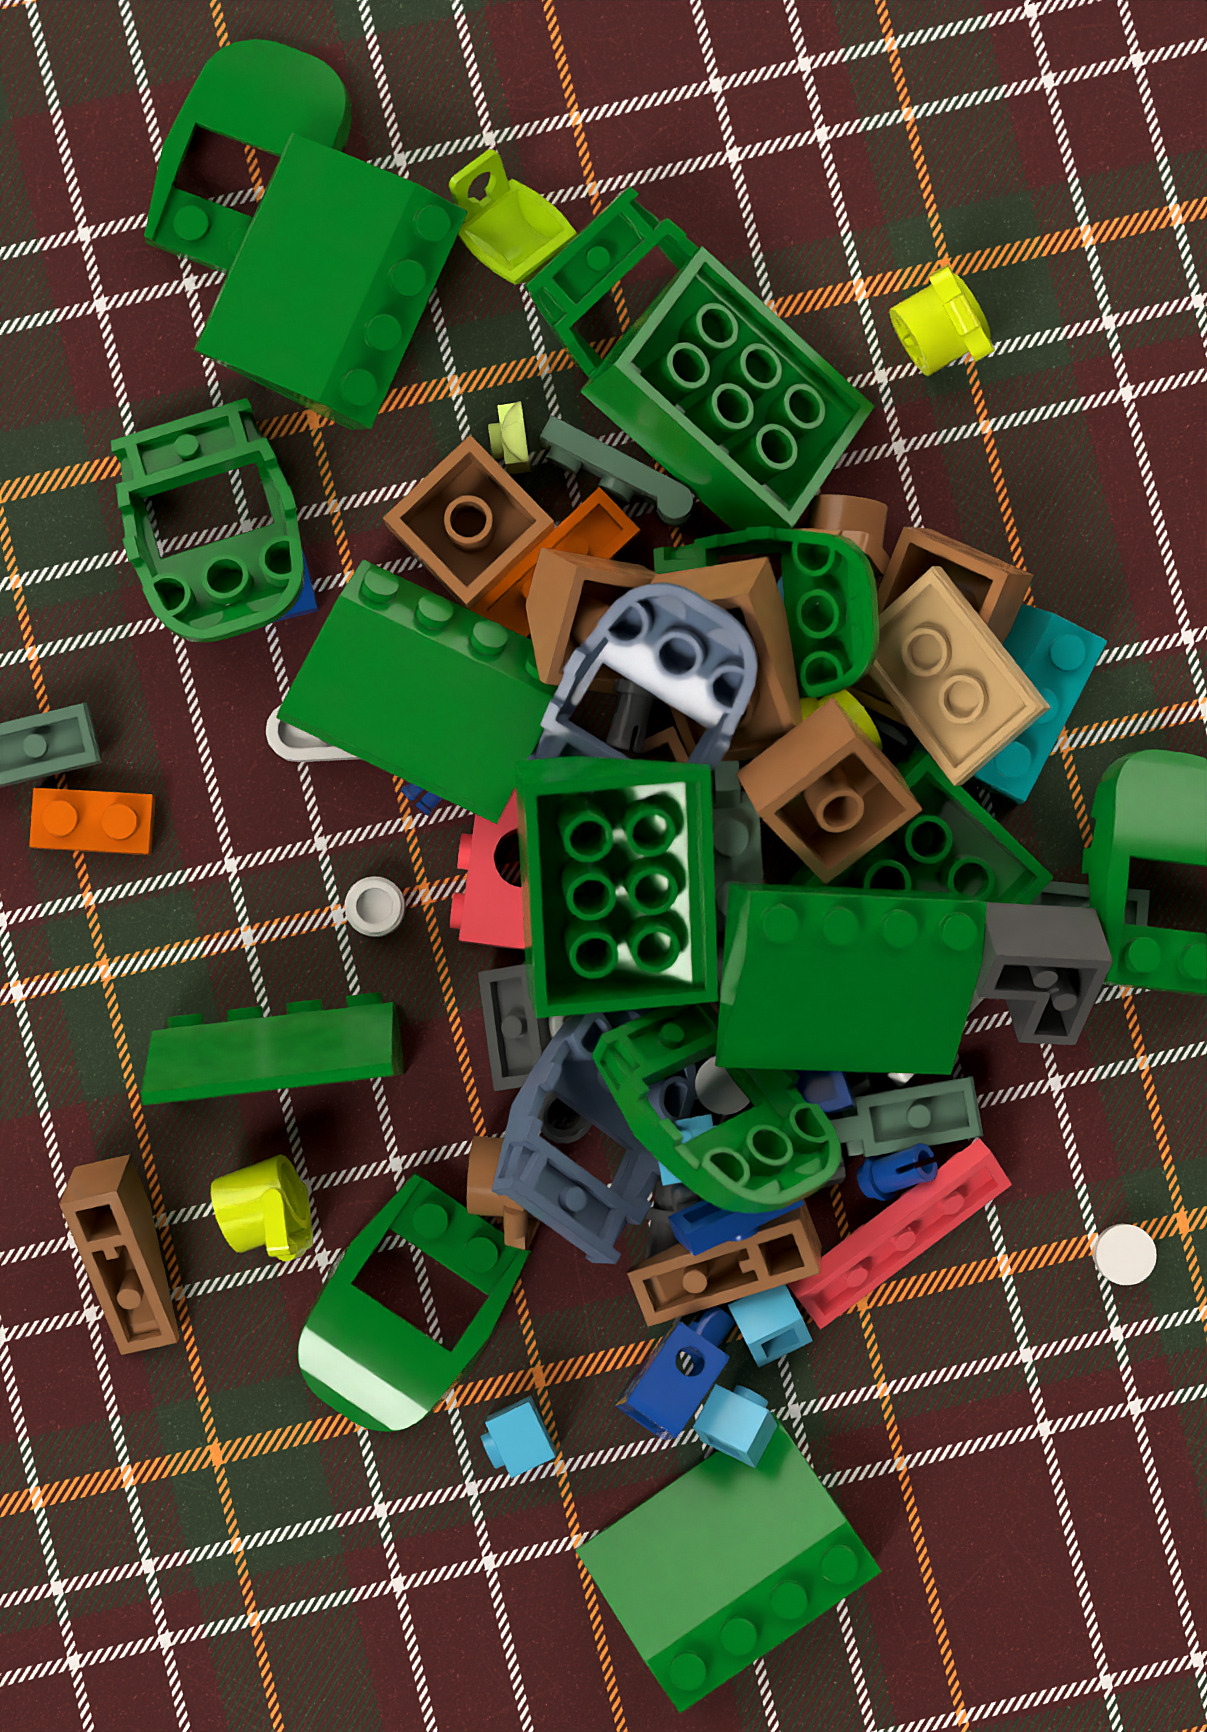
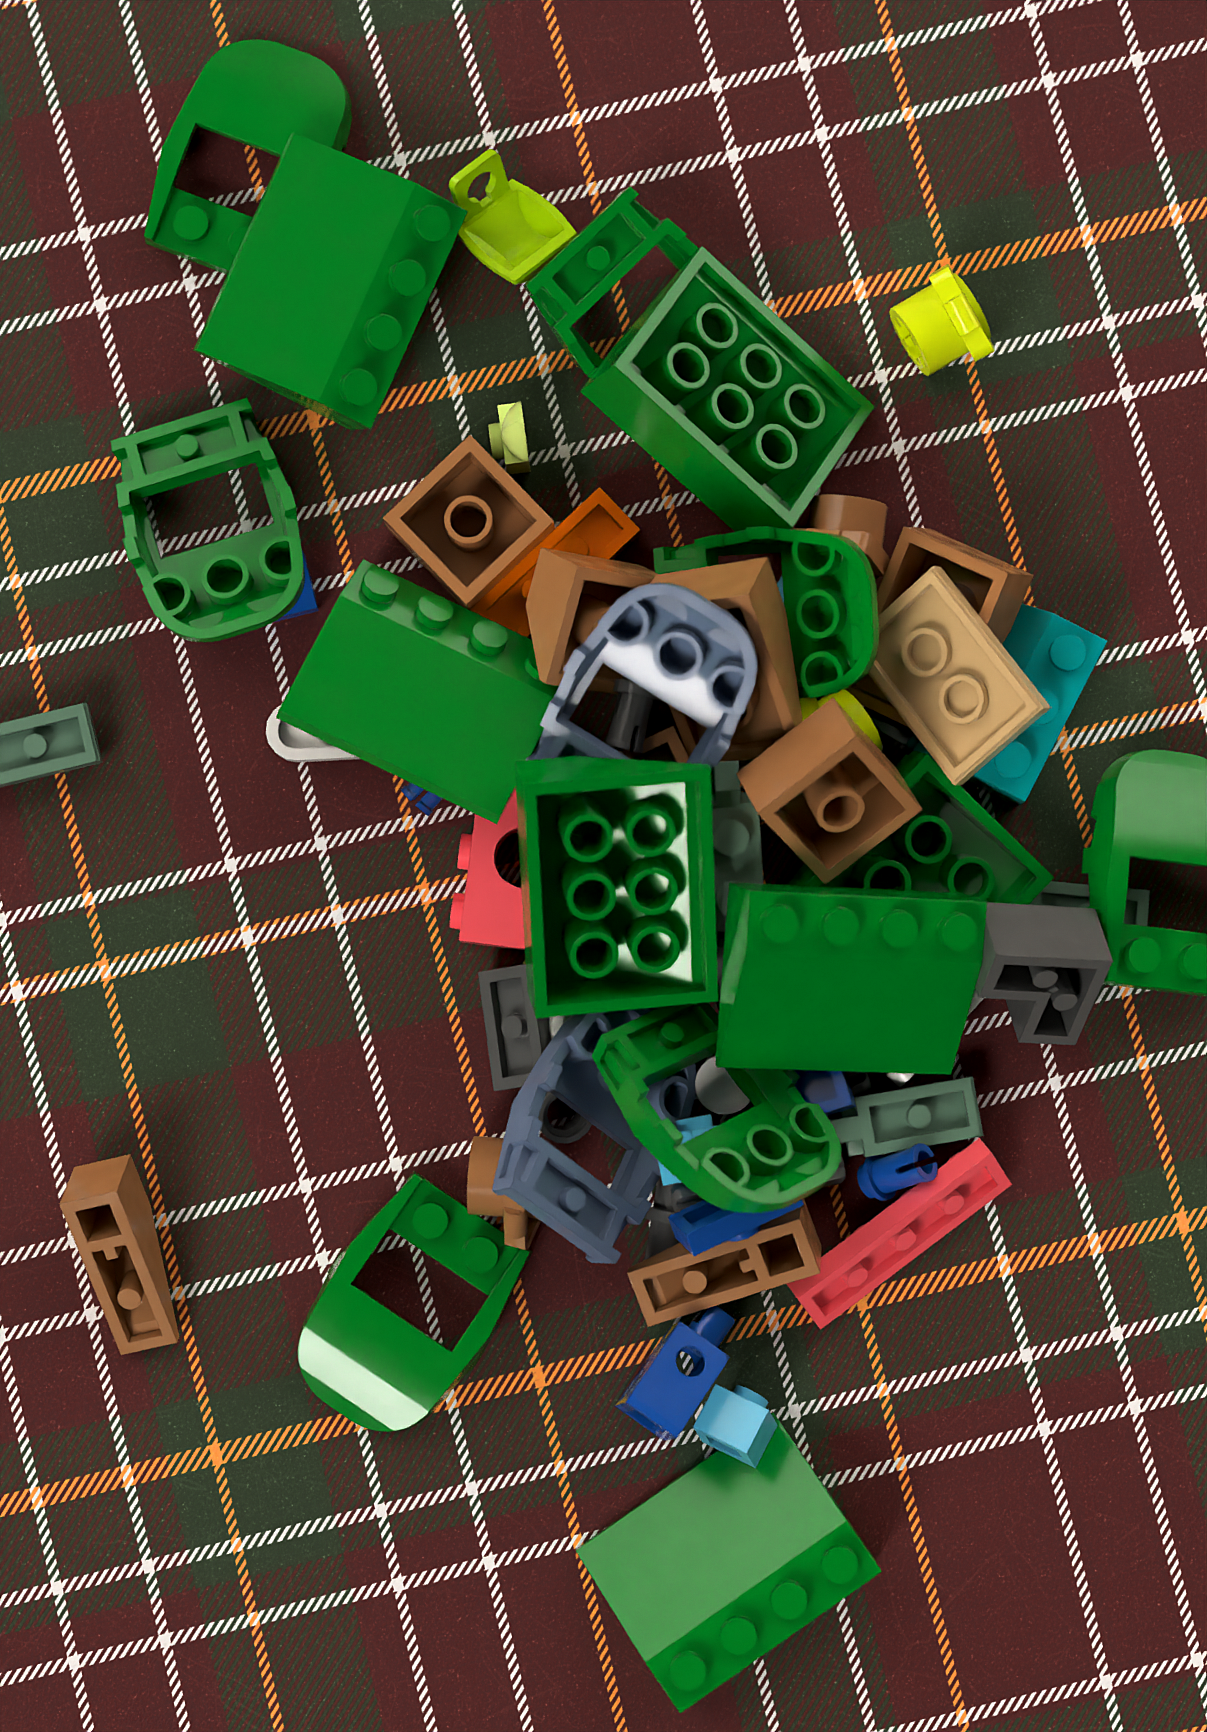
(92, 821): orange plate -> none
(264, 1207): neon yellow piece -> none
(274, 1051): green slope -> none
(375, 906): white tile -> none
(518, 1438): medium azure plate -> none
(618, 472): sand green plate -> none
(770, 1324): medium azure plate -> none
(1124, 1254): white tile -> none

